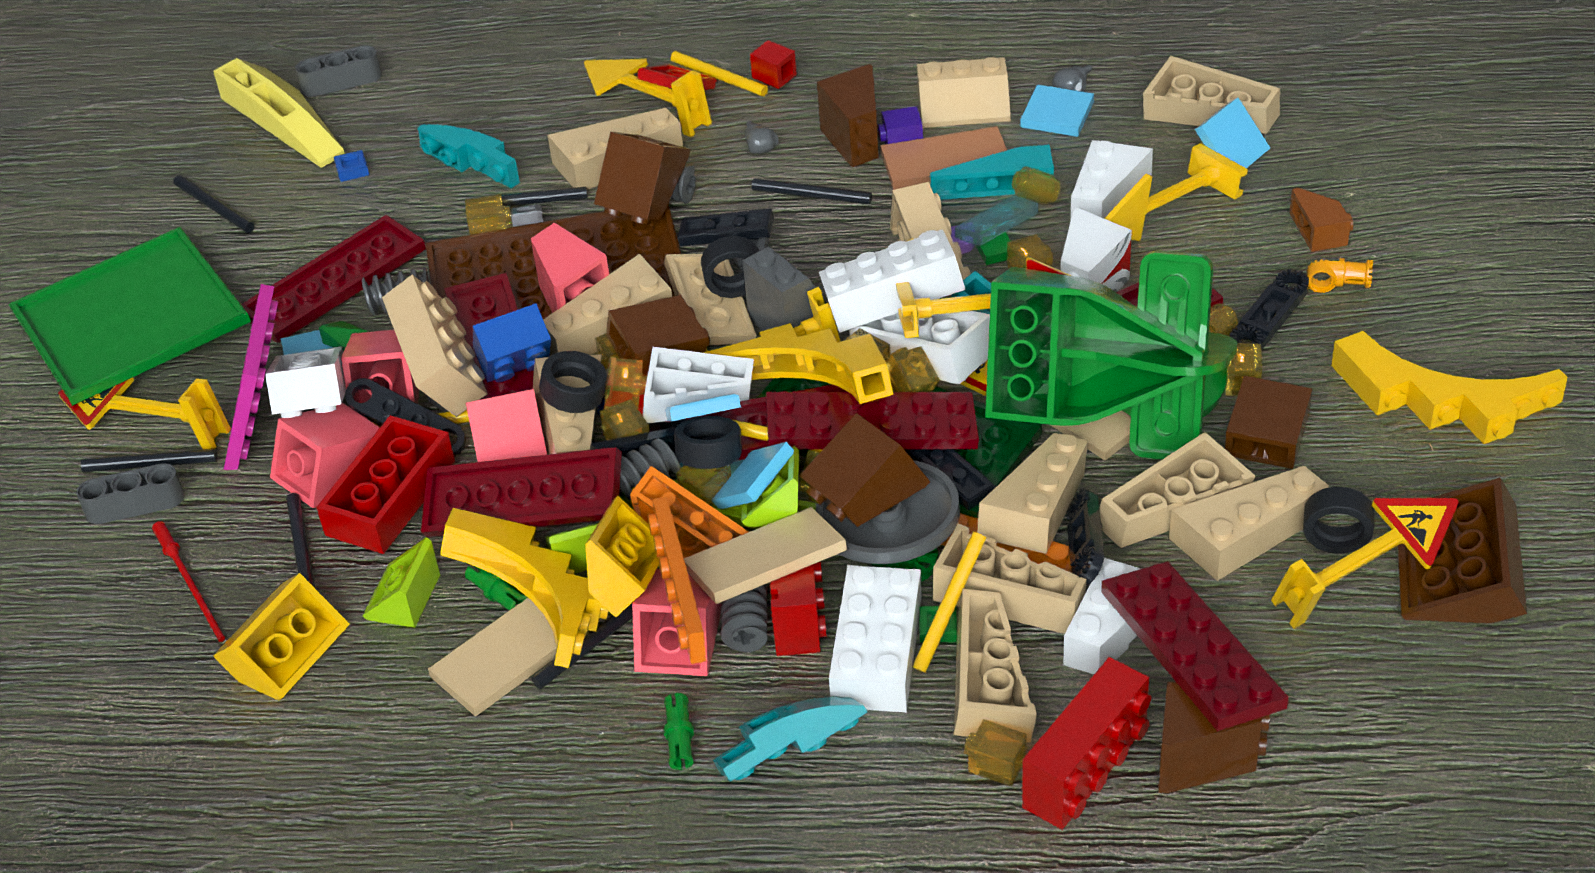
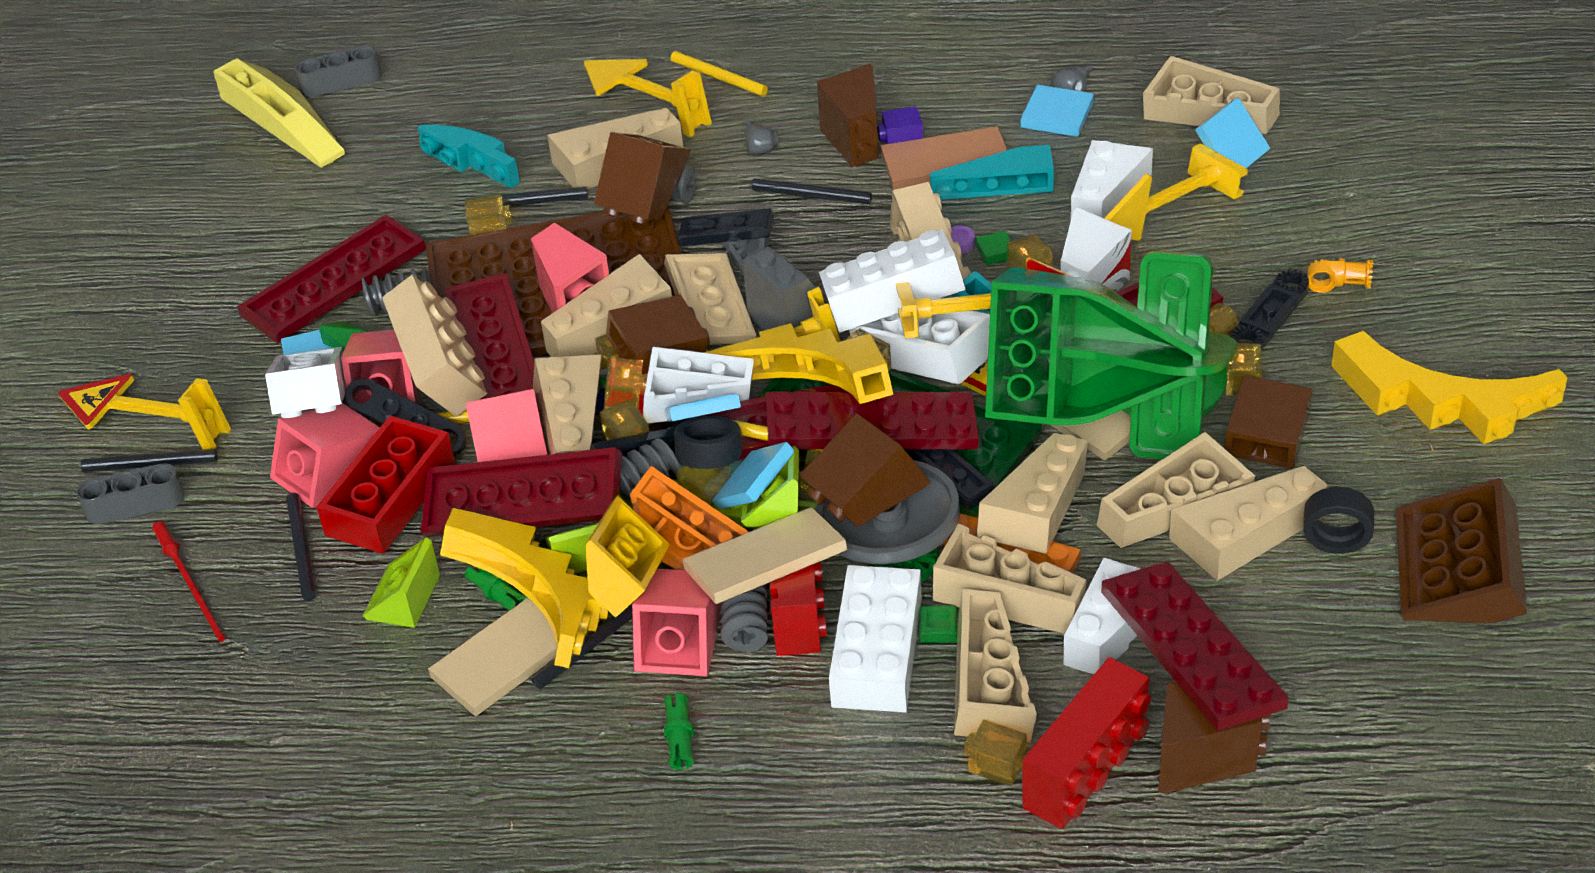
(128, 314): green tile -> none
(214, 204): black bar -> none
(251, 378): dark pink plate -> none
(282, 638): yellow slope -> none
(351, 165): blue tile -> none
(511, 343): blue brick -> none
(526, 215): flat silver tile -> none
(570, 398): black tyre -> none
(667, 74): red tile -> none
(678, 586): orange plate -> none
(717, 252): black tyre -> none
(773, 64): red brick -> none
(801, 723): slope -> none
(911, 371): clear yellow brick -> none
(949, 602): yellow bar -> none
(963, 92): tan slope -> none
(996, 220): clear light blue tile -> none
(1036, 185): clear yellow brick -> none
(1085, 535): black plate -> none
(1320, 220): dark orange slope -> none
(1413, 521): yellow piece -> none

